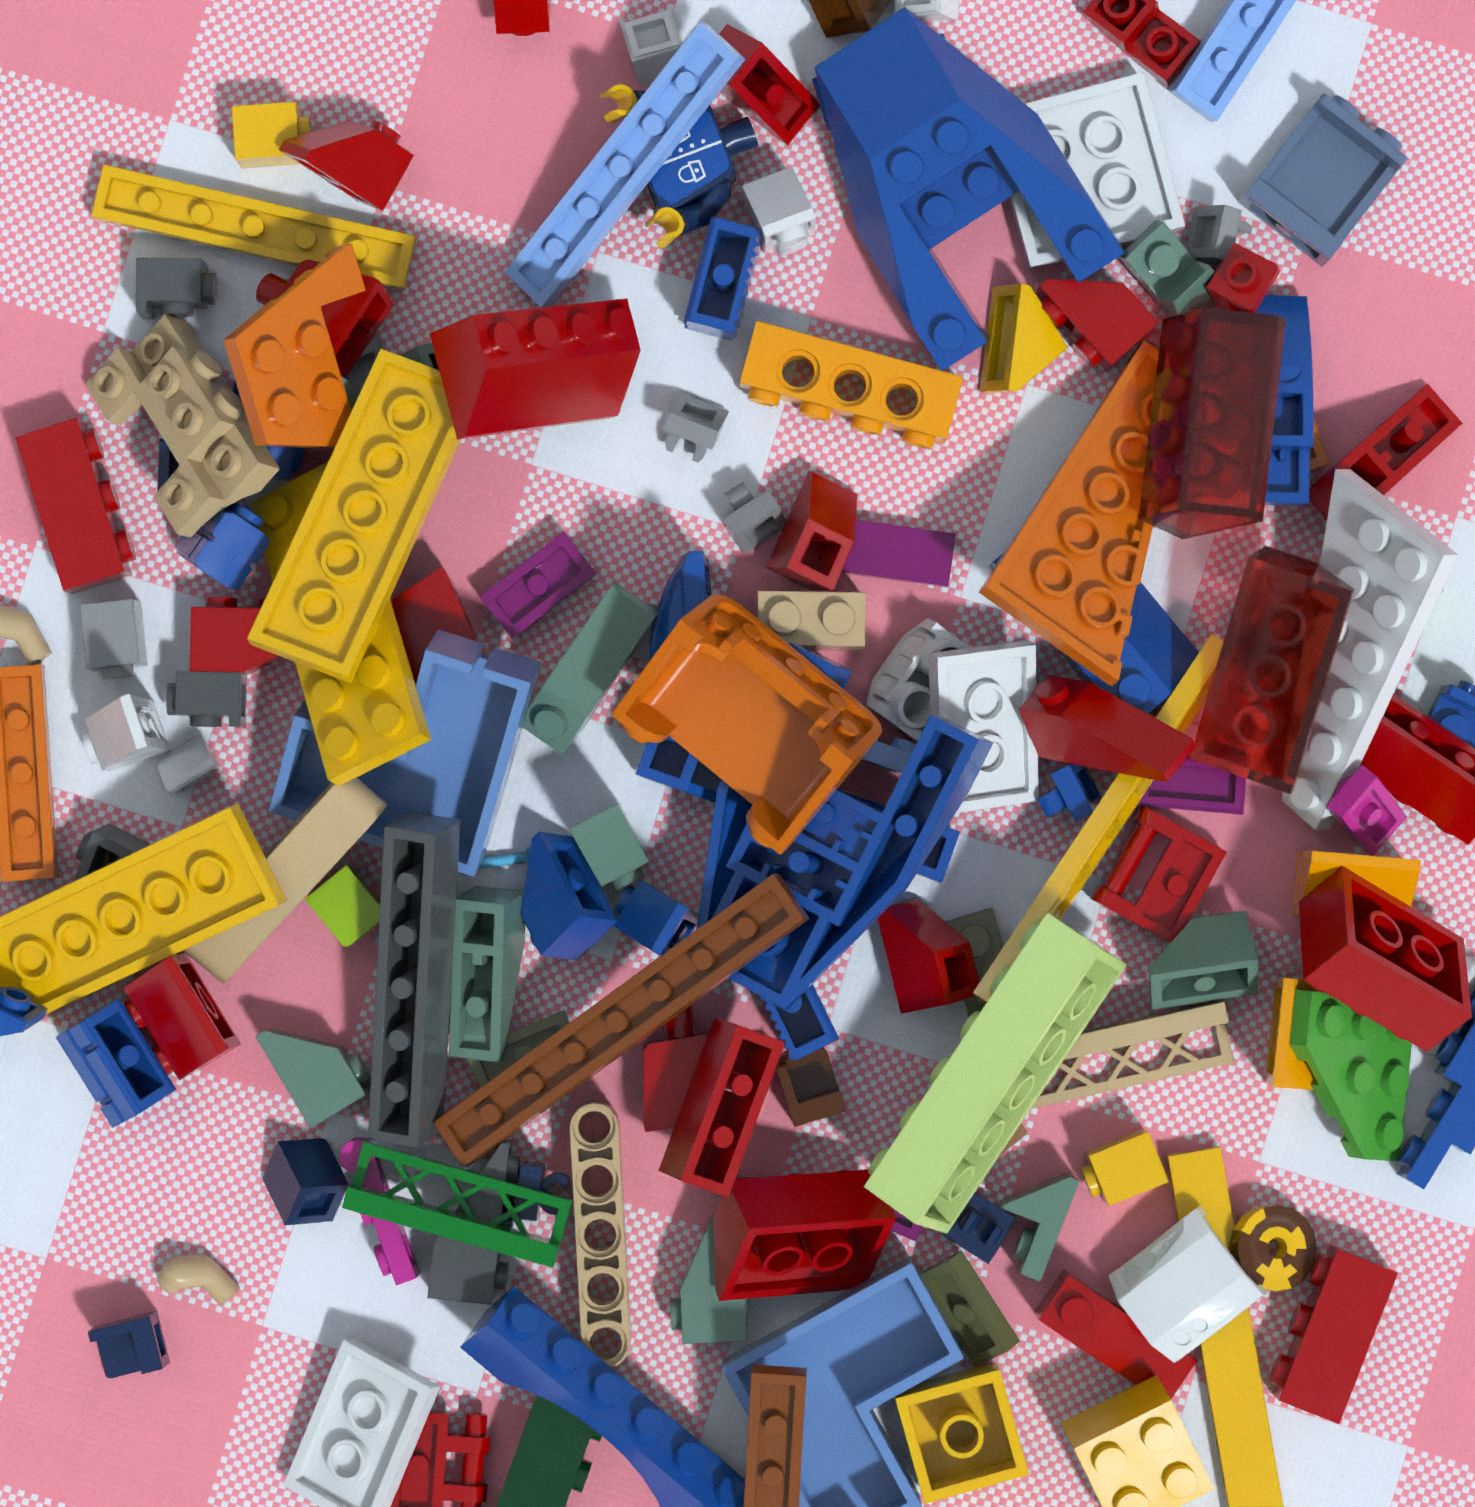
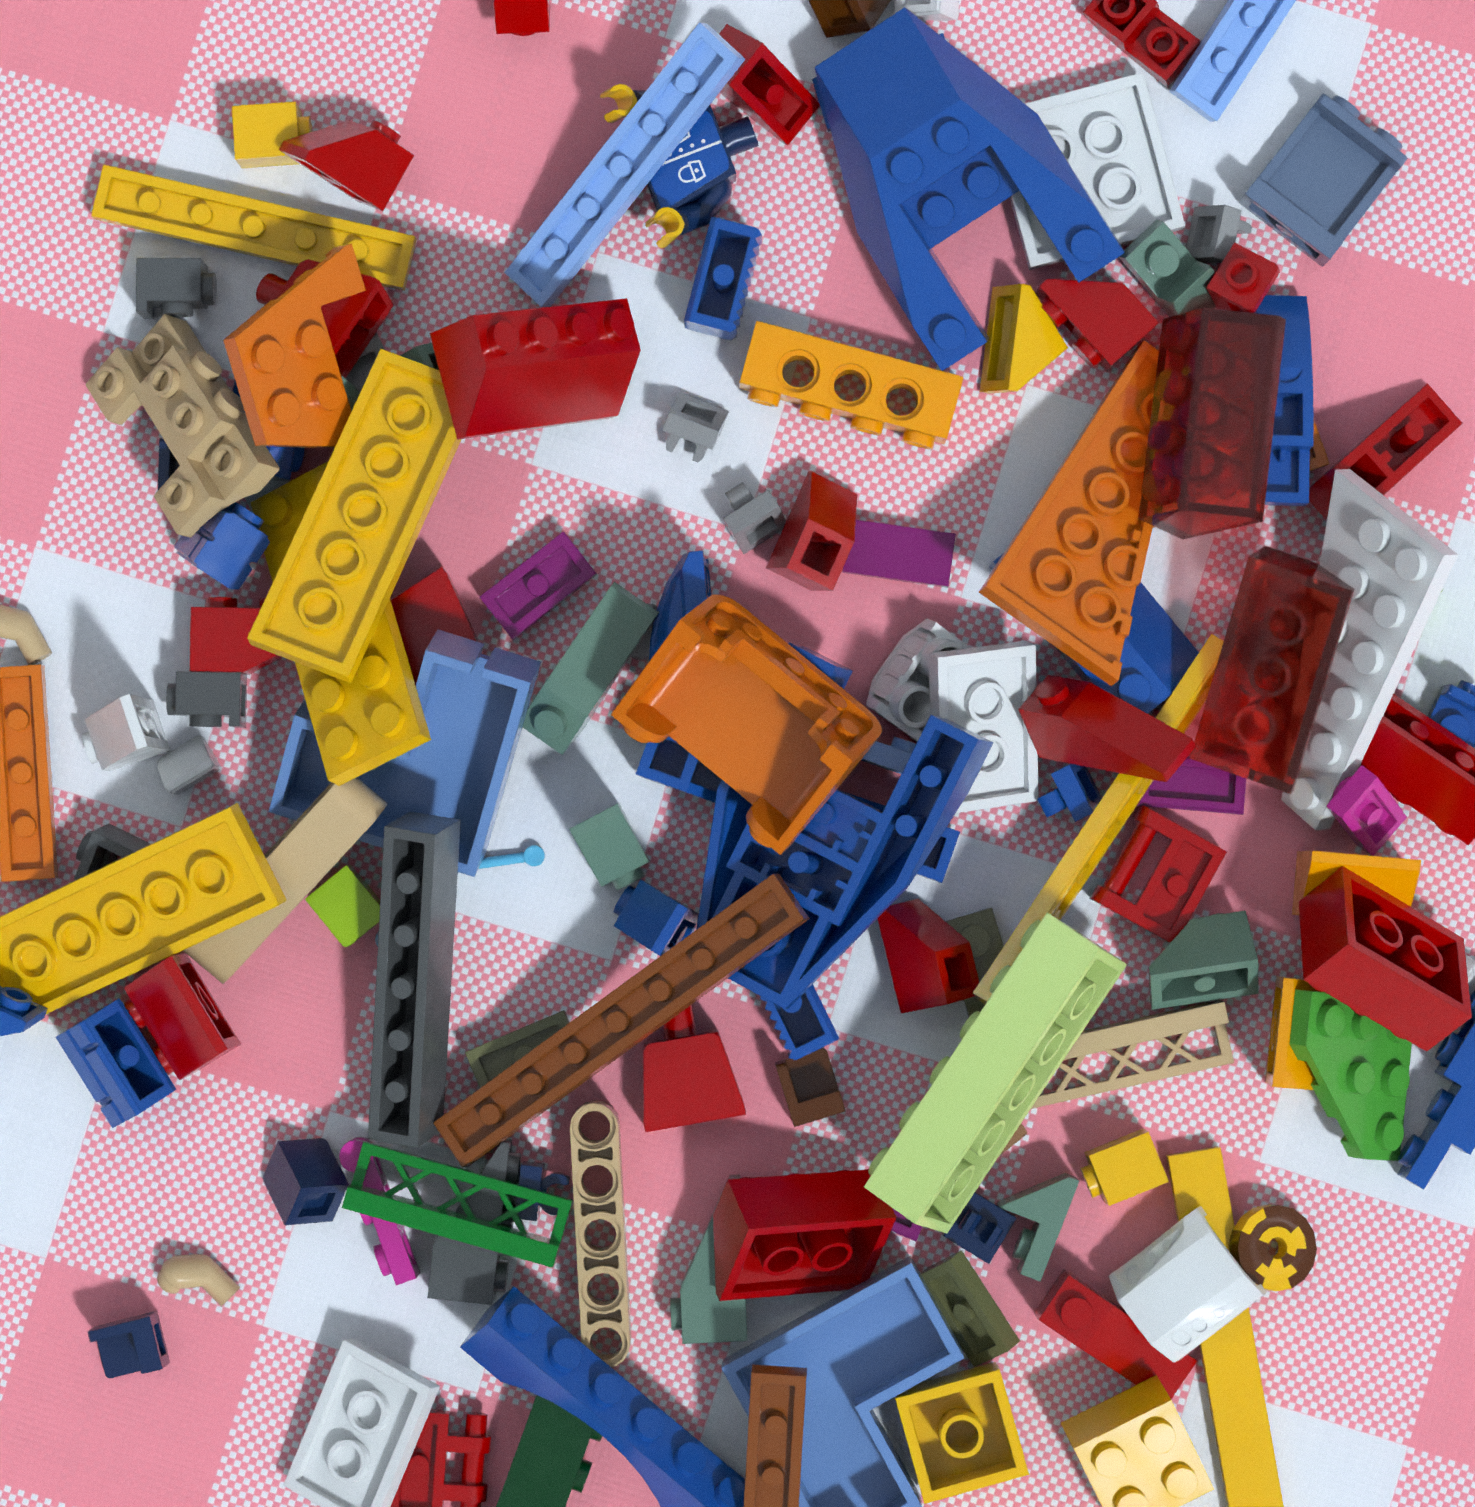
(76, 505): red brick -> none
(113, 637): light grey brick -> none
(315, 1073): sand green slope -> none
(485, 971): sand green slope -> none
(563, 899): blue slope -> none
(651, 44): white slope -> none
(721, 1107): red brick -> none
(780, 211): white slope -> none
(815, 618): tan brick -> none
(1332, 1333): red brick -> none

